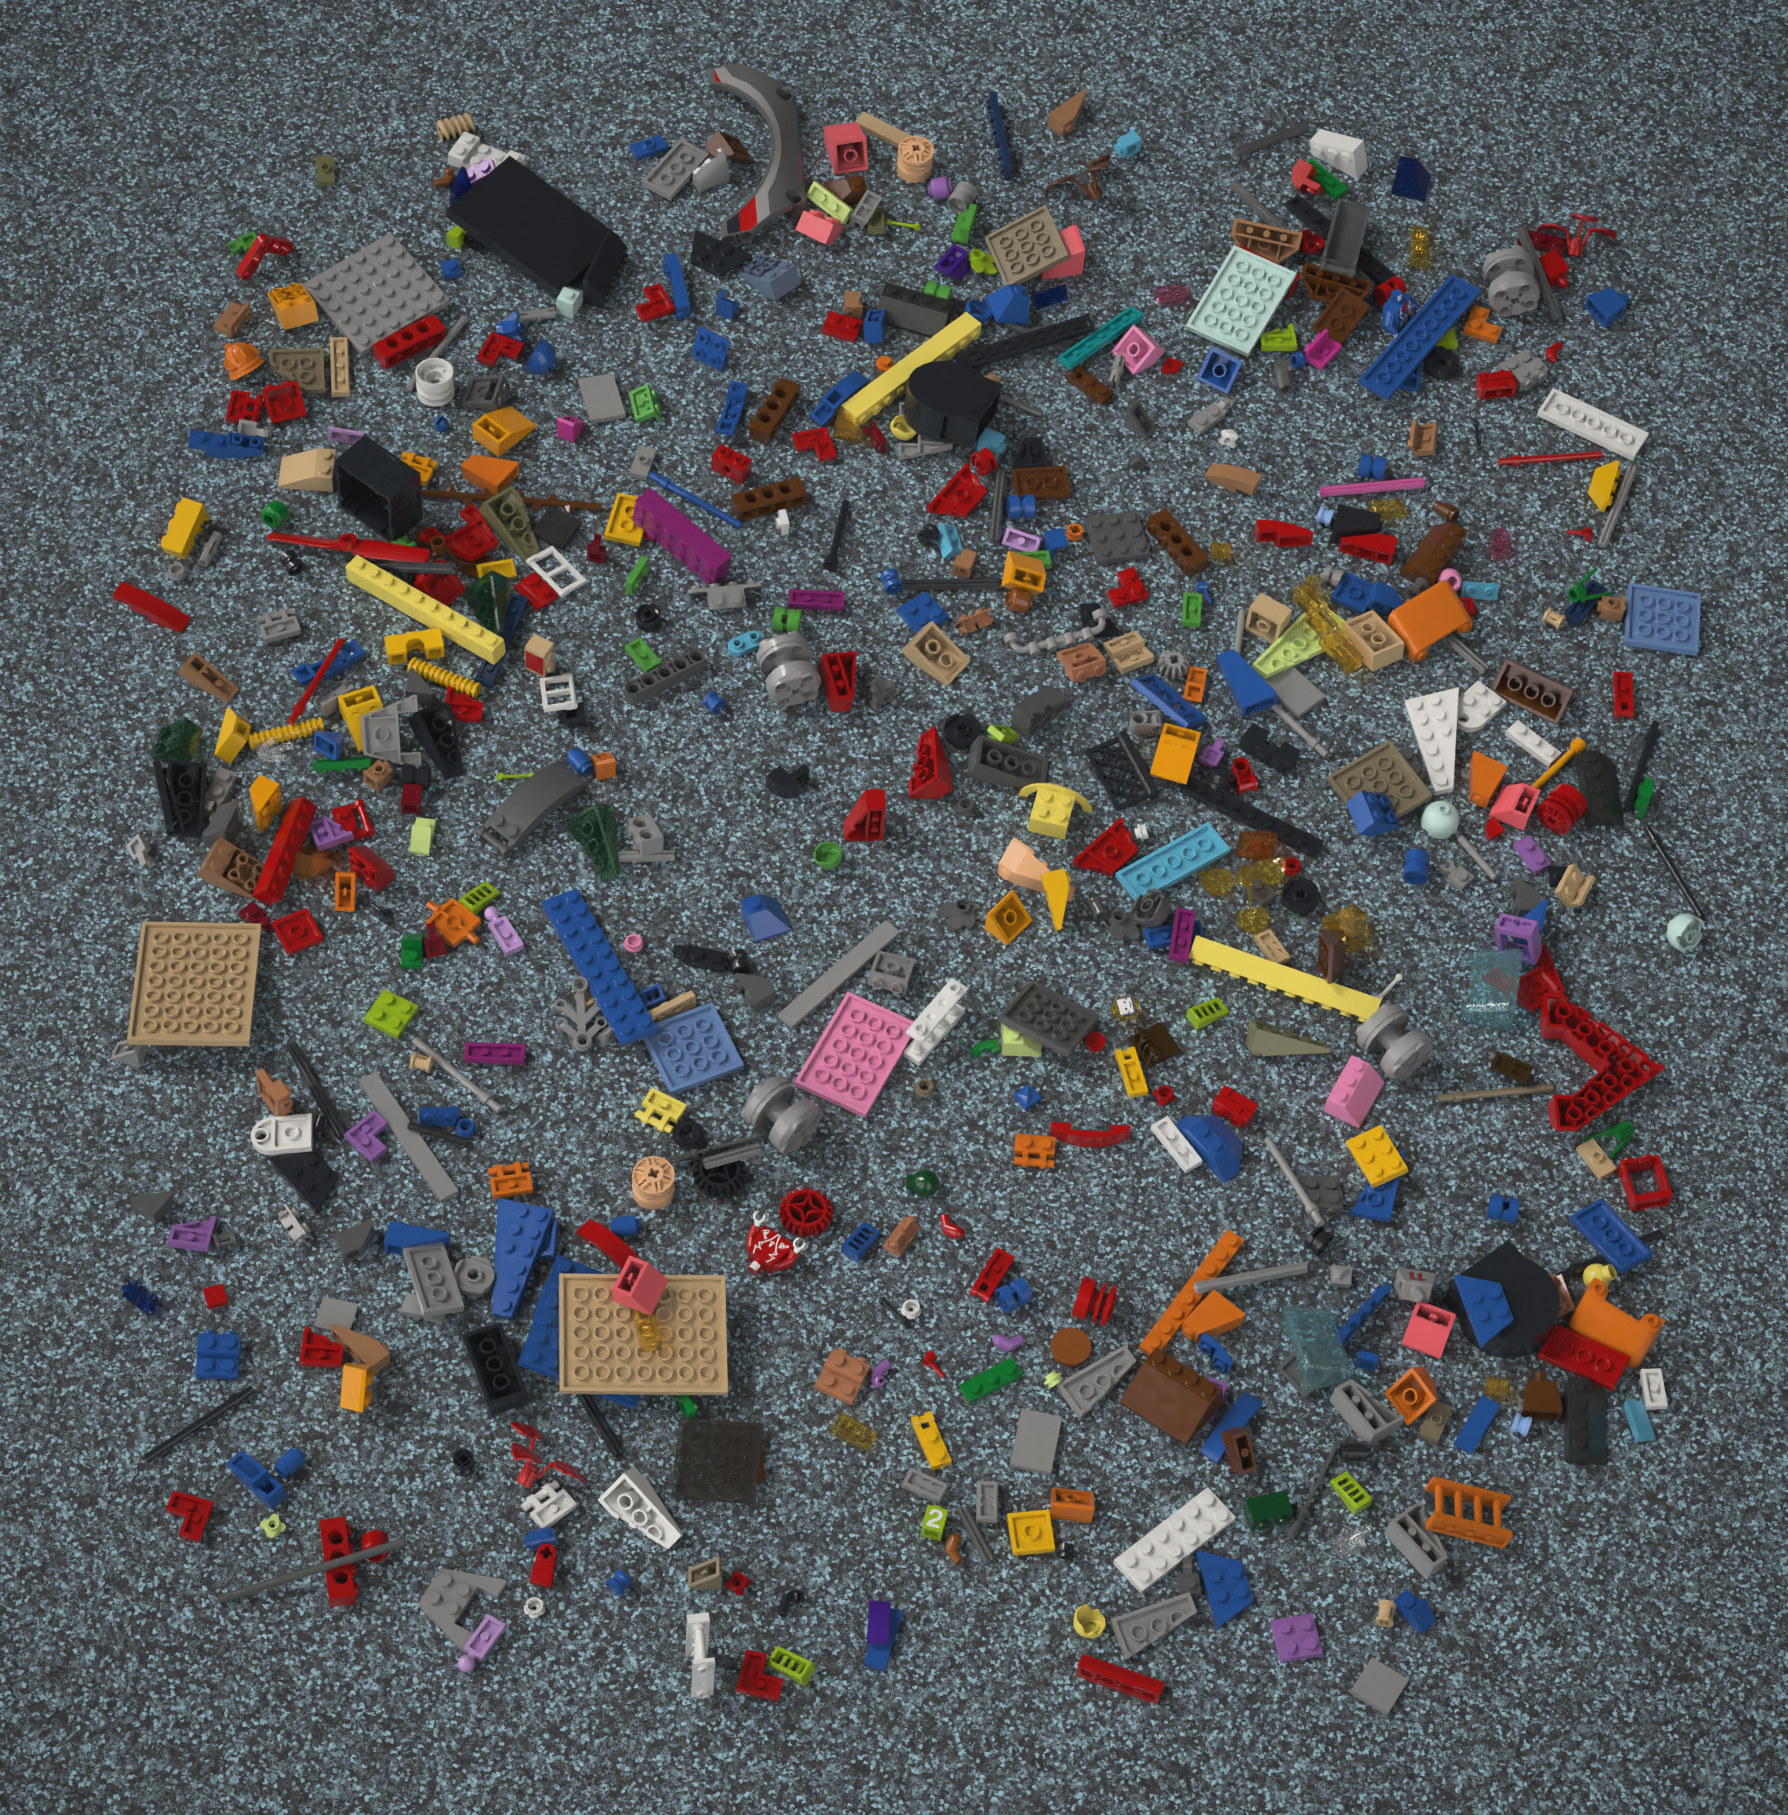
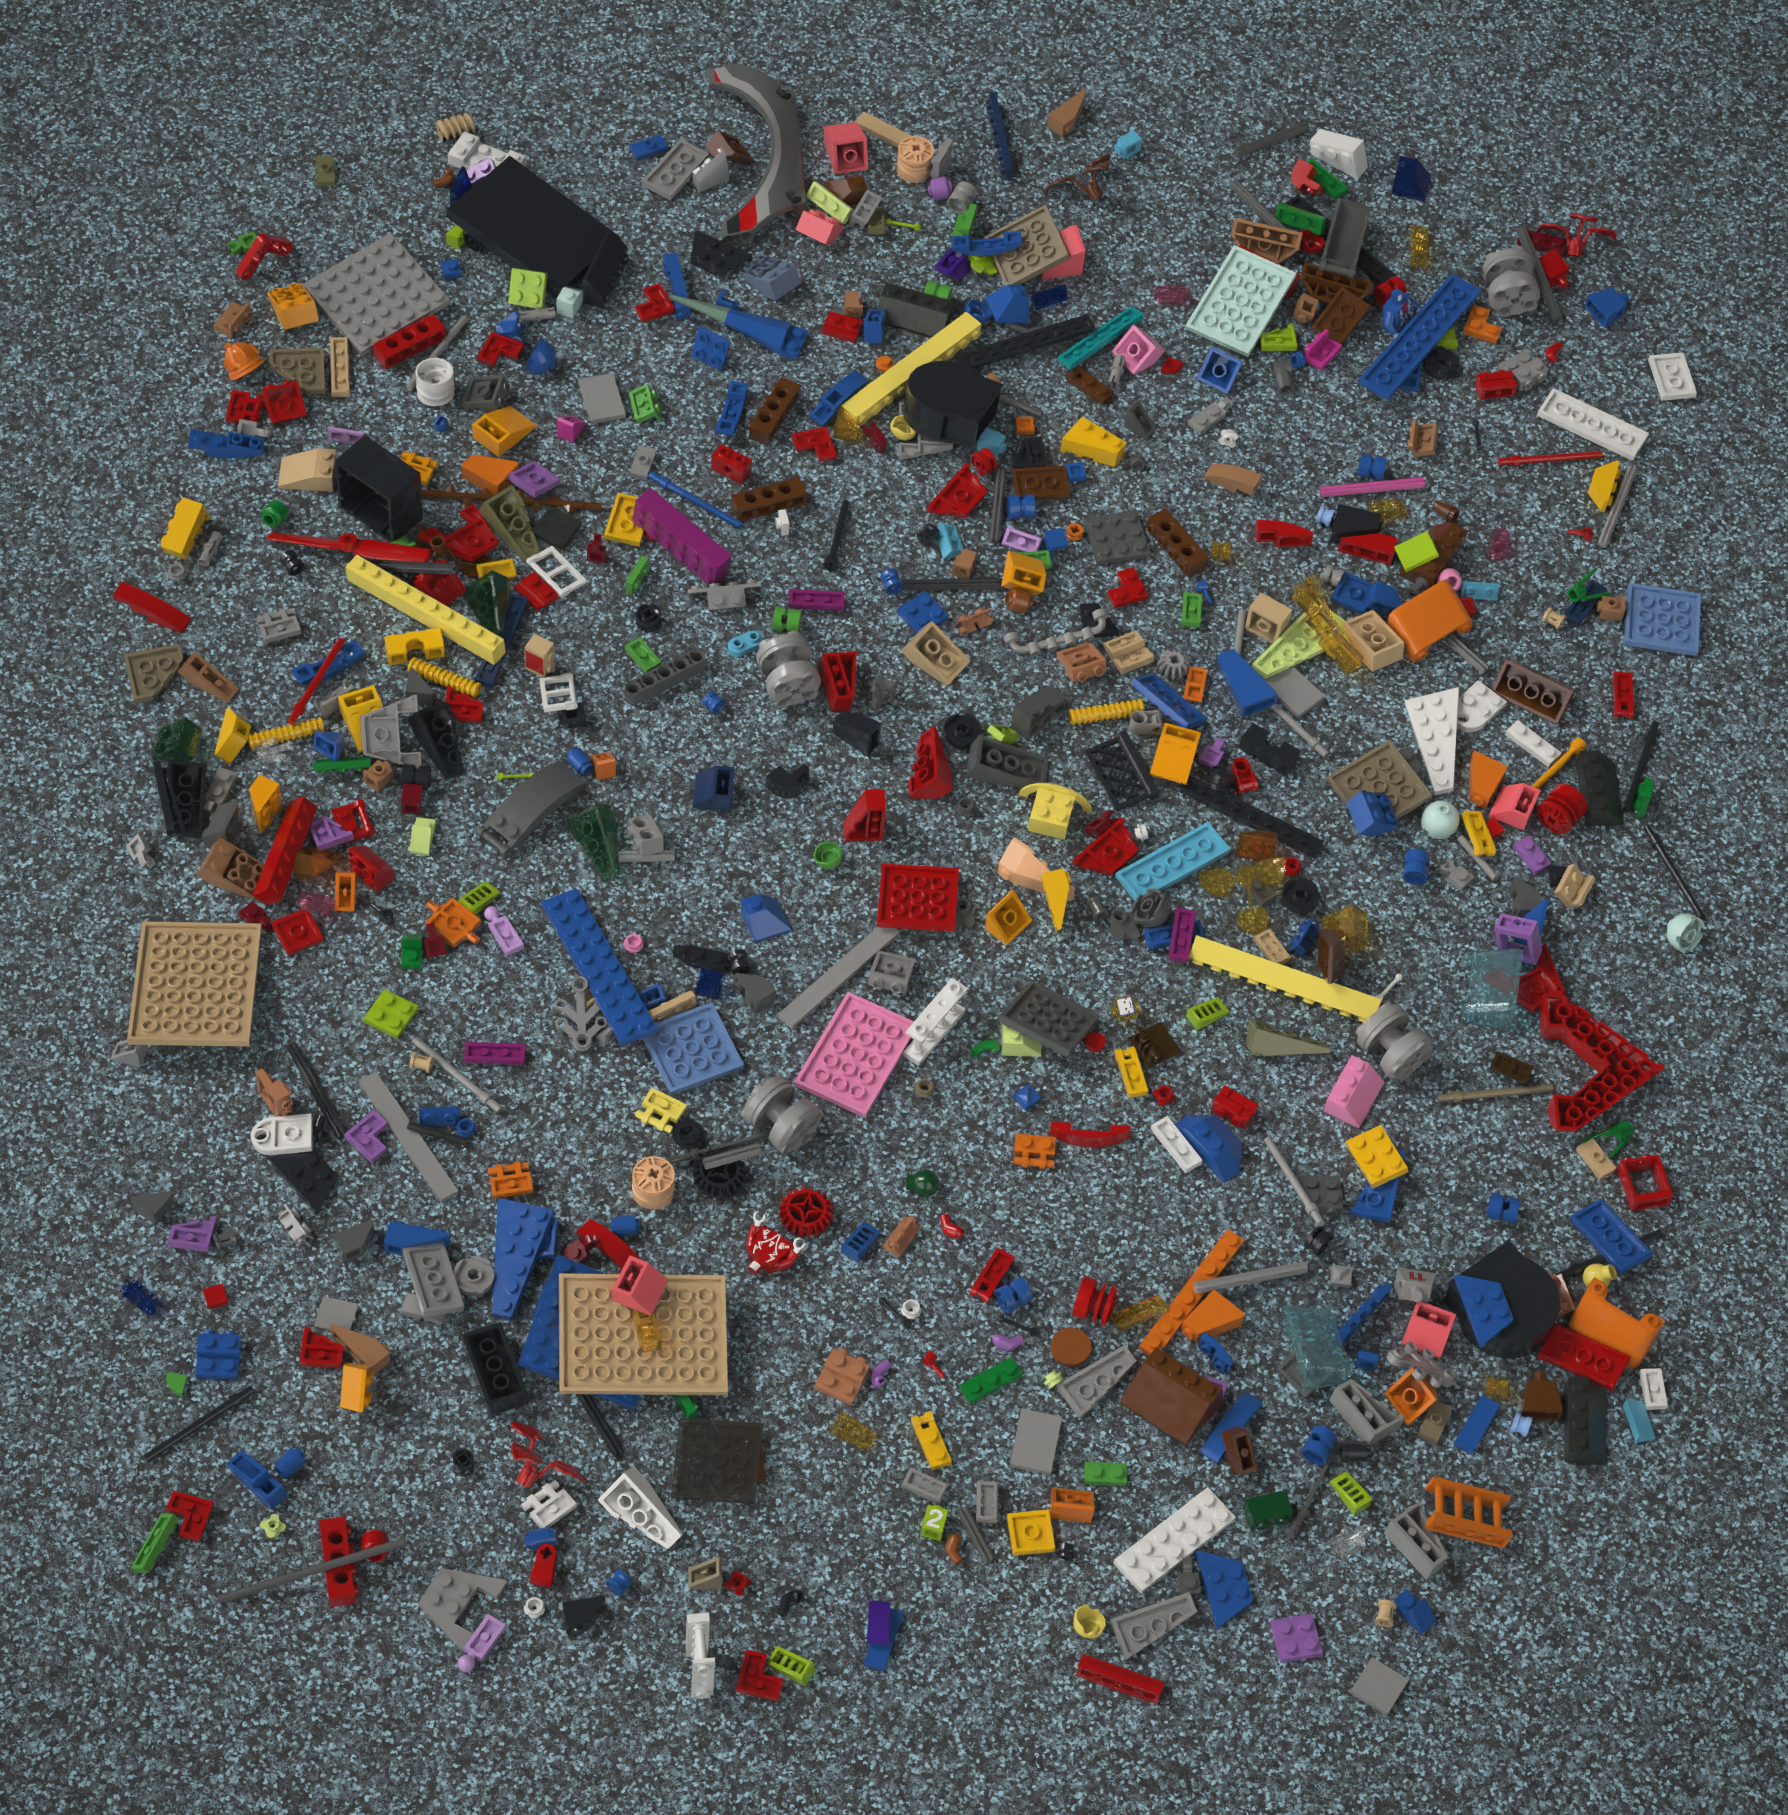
(152, 670): none -> dark tan plate
(154, 1543): none -> bright green plate
(176, 1383): none -> bright green tile
(315, 902): none -> clear pink plate
(527, 288): none -> lime plate
(534, 479): none -> medium lavender plate
(579, 1249): none -> dark red plate
(582, 1613): none -> black slope
(709, 983): none -> clear blue panel
(714, 788): none -> dark blue slope
(770, 332): none -> blue plate
(857, 731): none -> black slope
(918, 897): none -> red plate
(942, 159): none -> light grey plate
(986, 247): none -> blue slope
(1024, 425): none -> orange tile
(1032, 1331): none -> black hinge
(1075, 472): none -> blue plate
(1093, 442): none -> yellow wedge
(1100, 824): none -> dark red plate
(1104, 712): none -> yellow piece
(1105, 1474): none -> bright green plate
(1139, 1313): none -> clear yellow plate
(1299, 942): none -> blue hinge
(1300, 218): none -> green plate
(1305, 308): none -> medium nougat brick
(1319, 1445): none -> blue wheel
(1417, 551): none -> lime slope
(1425, 1365): none -> light grey plant
(1478, 833): none -> yellow plate
(1672, 376): none -> white plate

